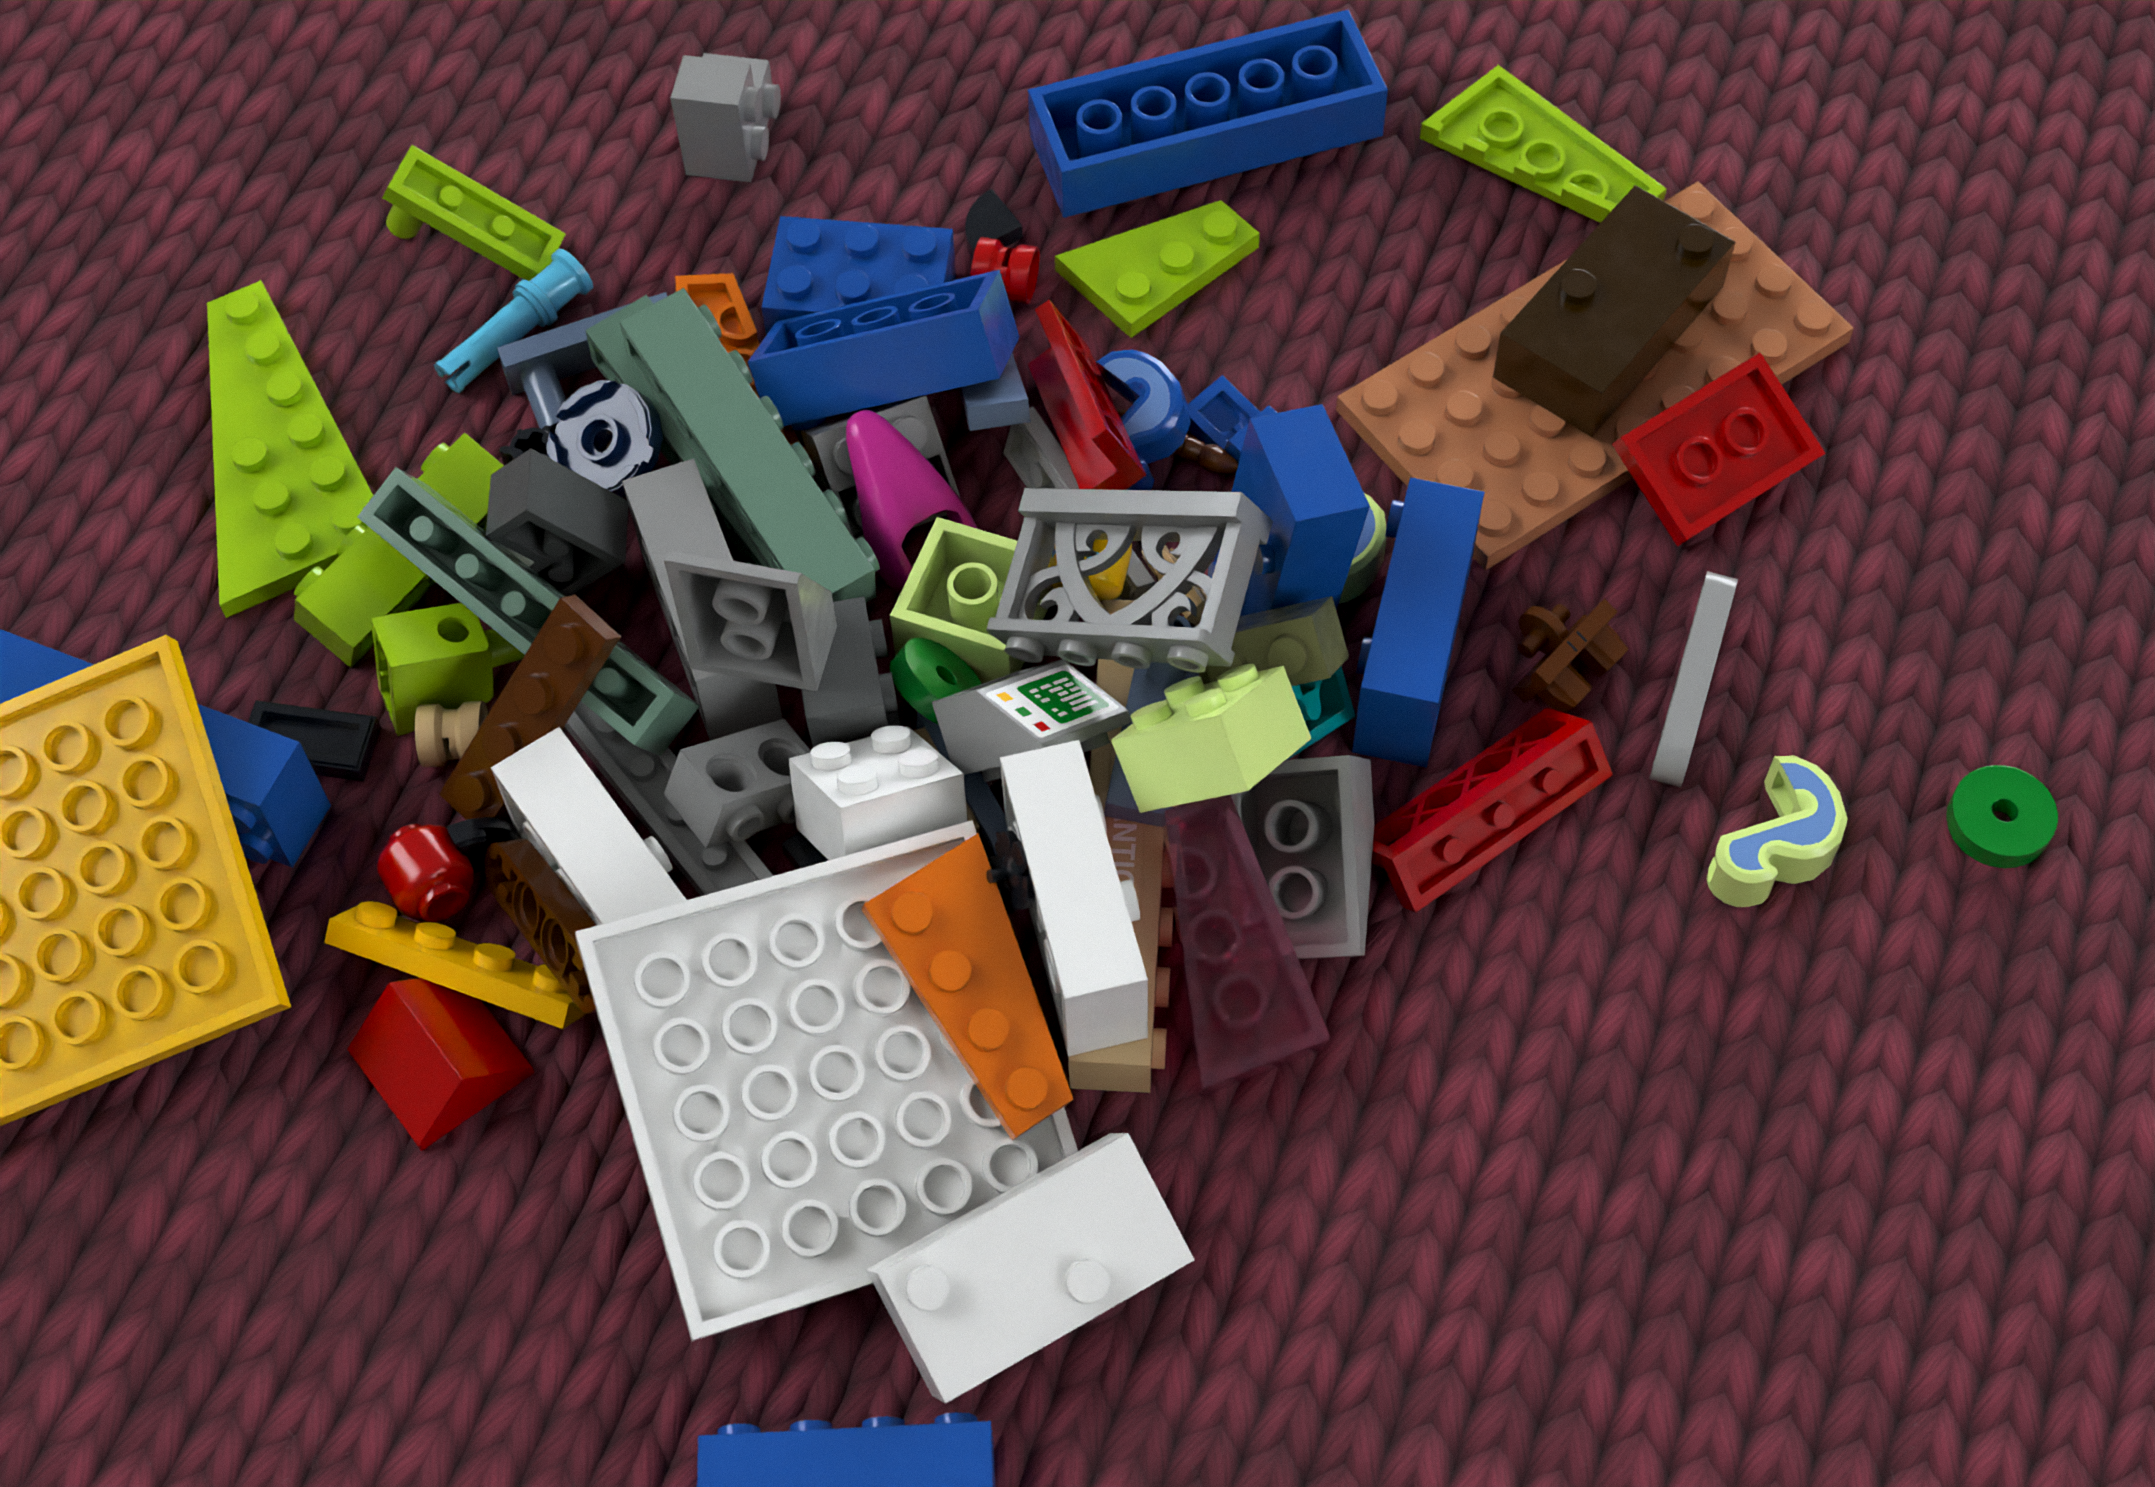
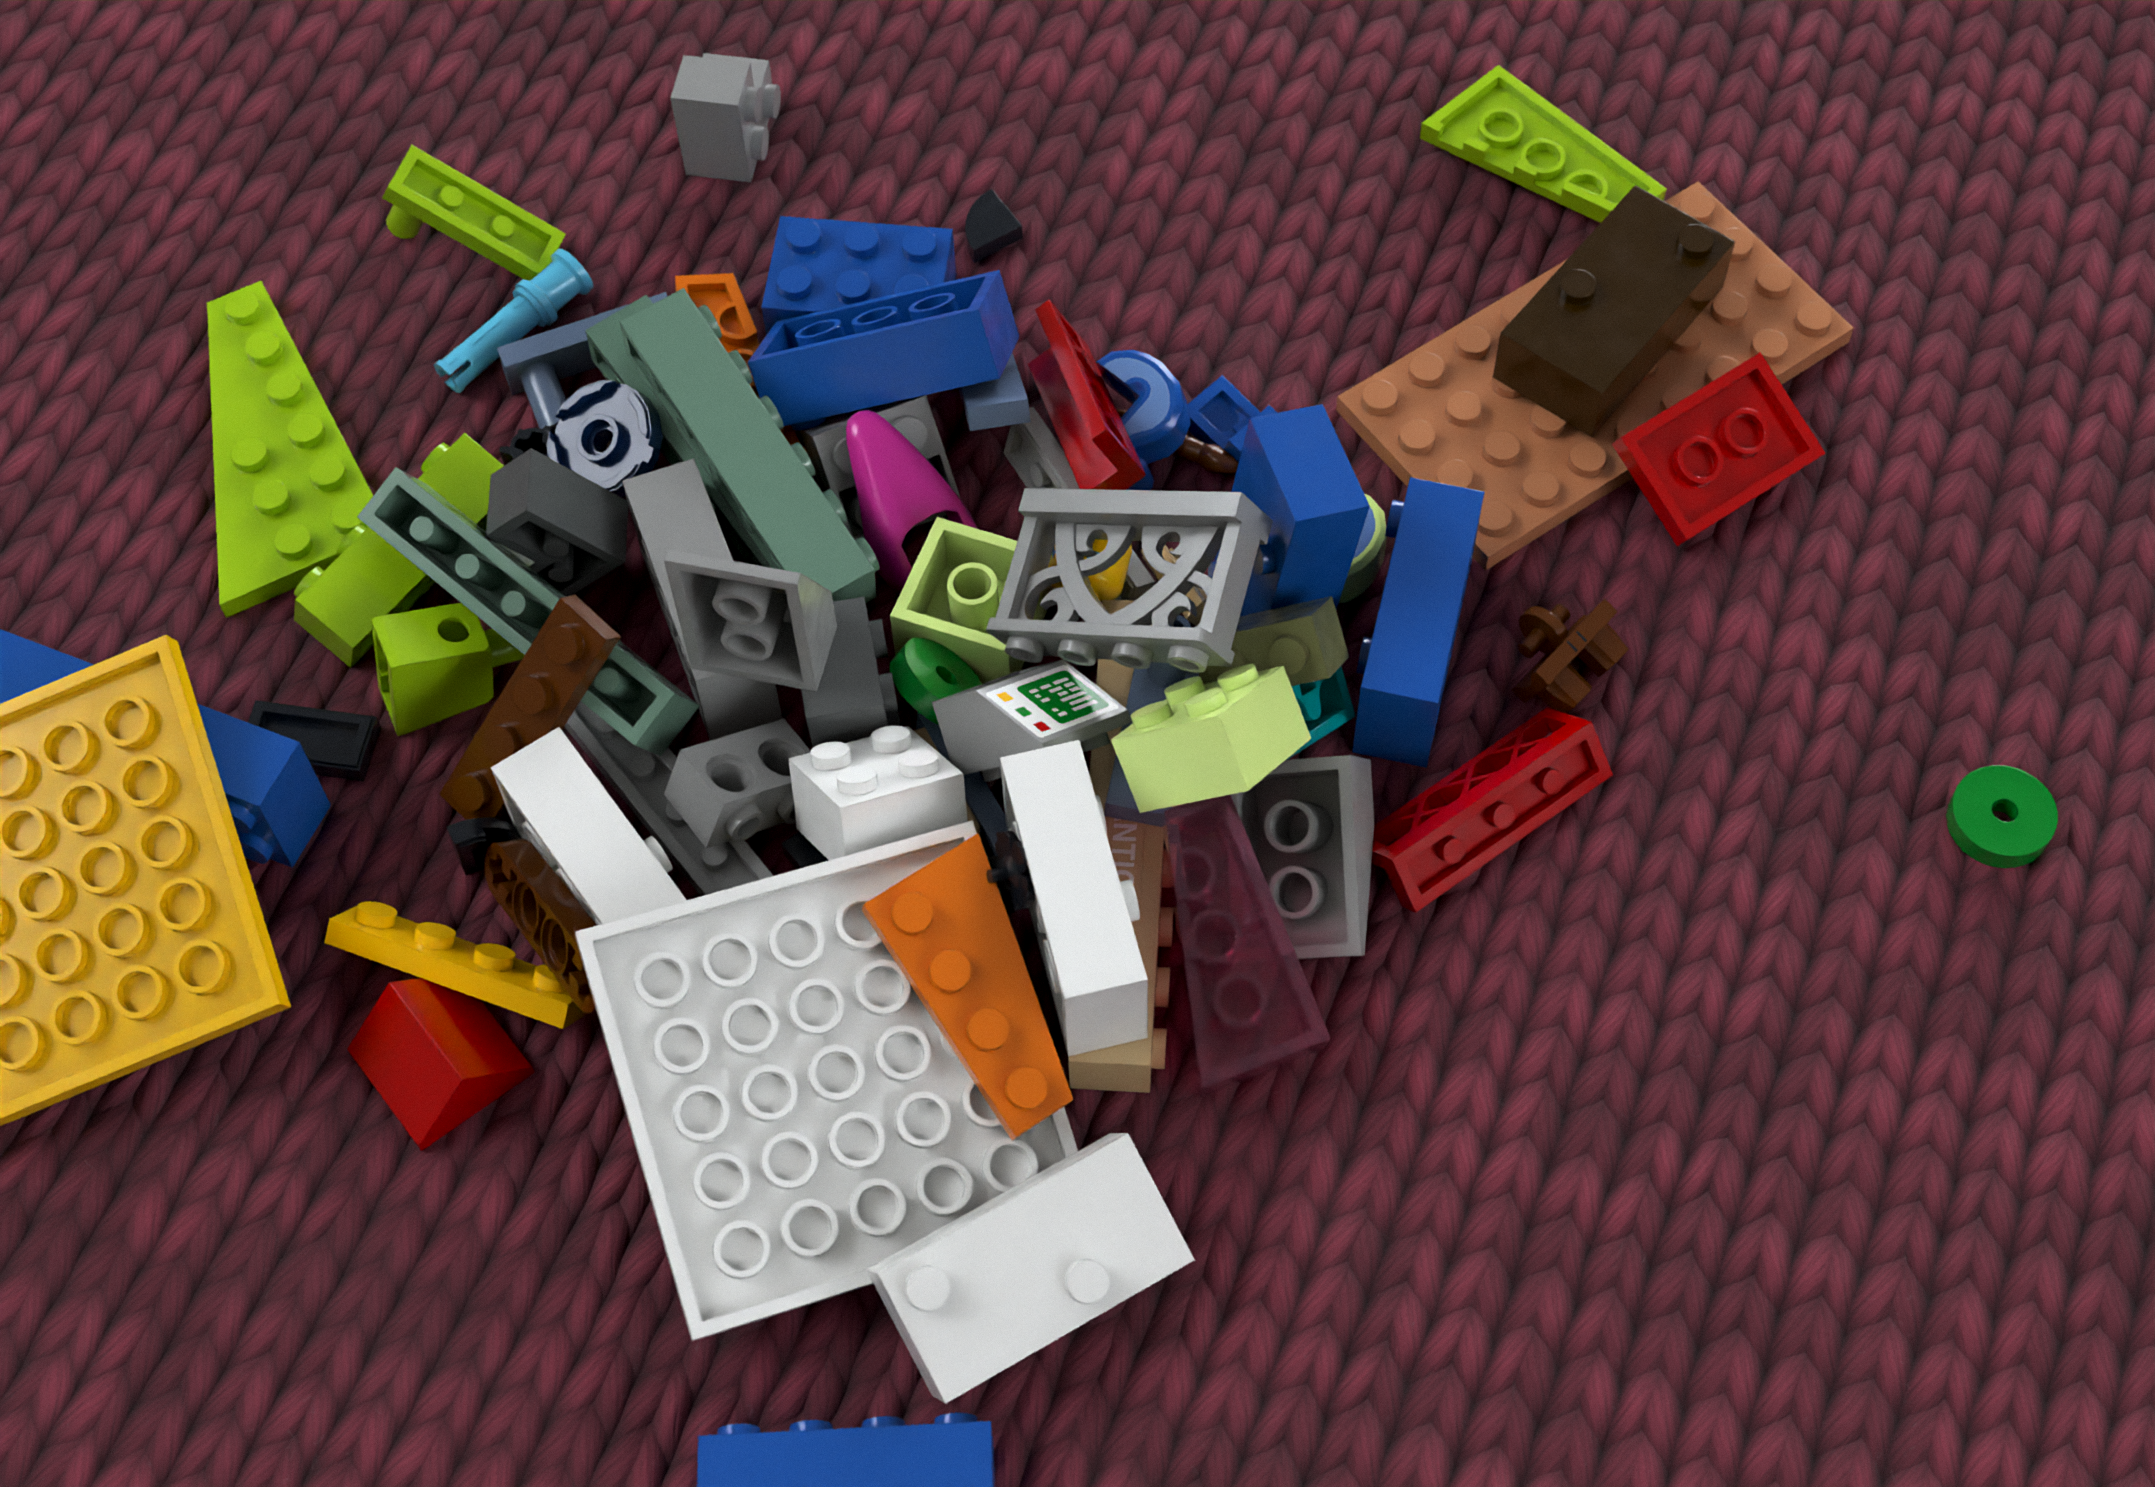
(425, 872): red head -> none
(446, 733): tan wheel -> none
(1017, 266): red wheel -> none
(1158, 265): lime wing -> none
(1206, 112): blue brick -> none
(1693, 679): light grey beam -> none
(1784, 848): yellowish green animal -> none

